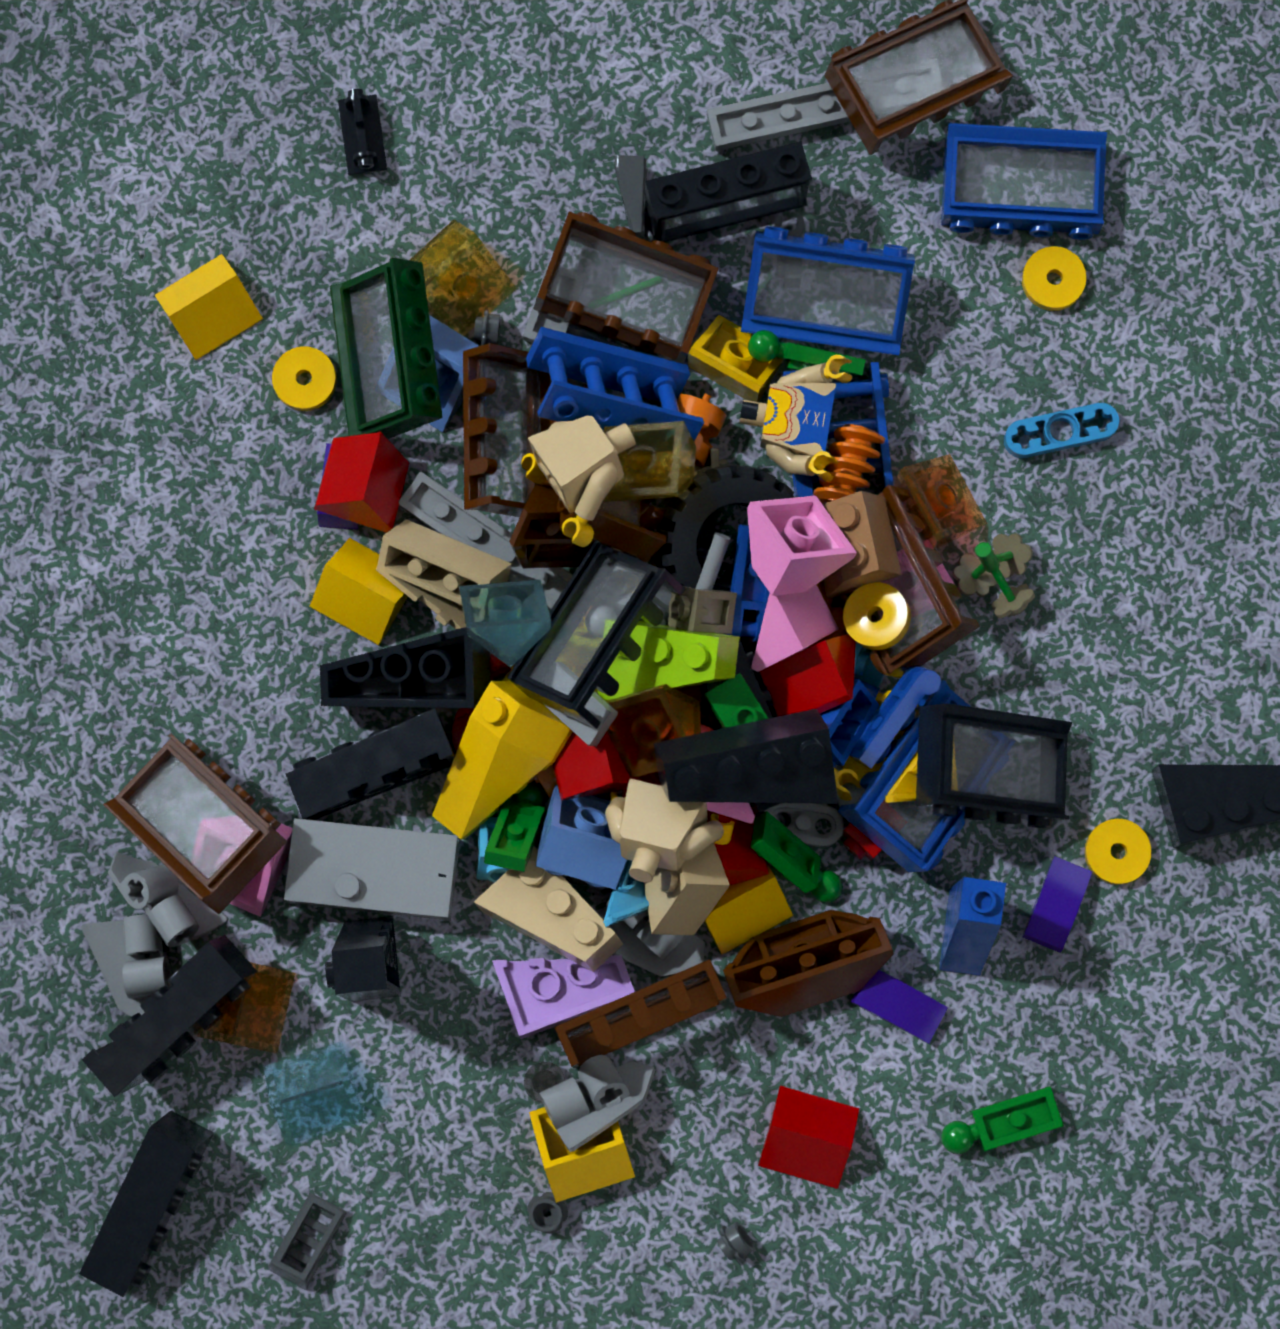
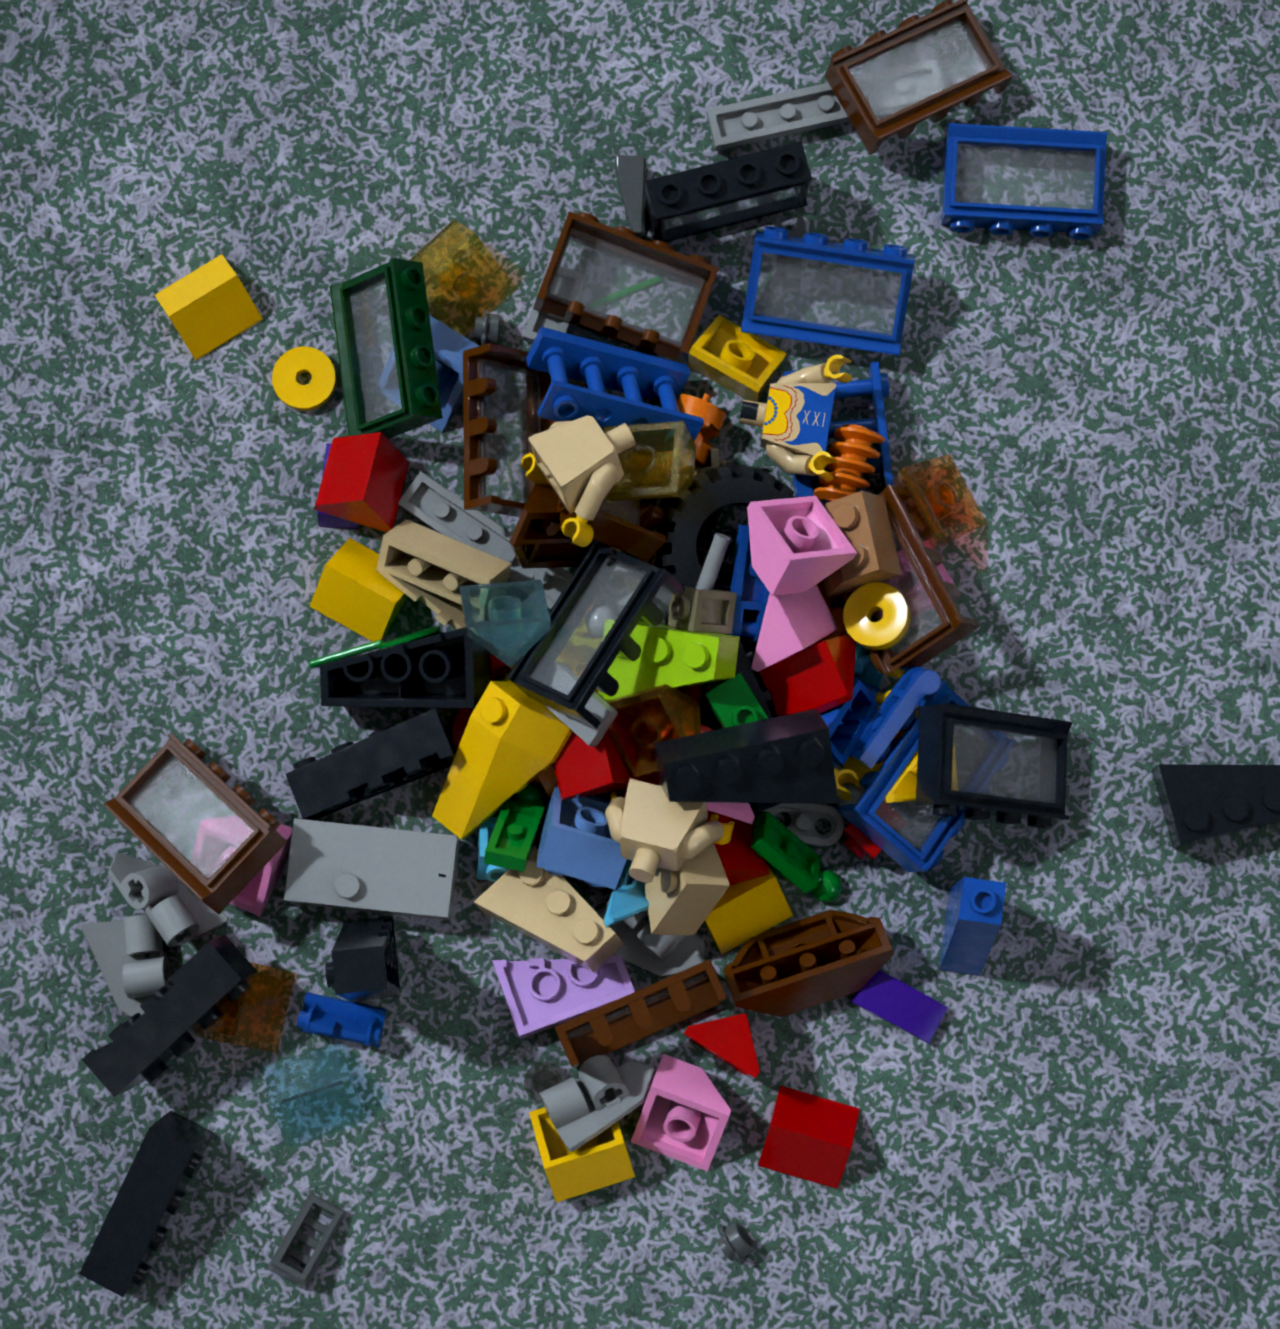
(342, 1019): none -> blue hinge
(362, 133): black hinge -> none
(371, 646): none -> green piece
(544, 1223): dark grey plate -> none
(682, 1114): none -> bright pink slope
(729, 1041): none -> red slope
(766, 346): green plate -> none
(993, 567): dark tan plant -> none
(1004, 1122): green plate -> none
(1057, 904): dark purple slope -> none
(1058, 261): yellow piece -> none
(1092, 433): dark azure beam -> none
(1099, 855): yellow piece -> none

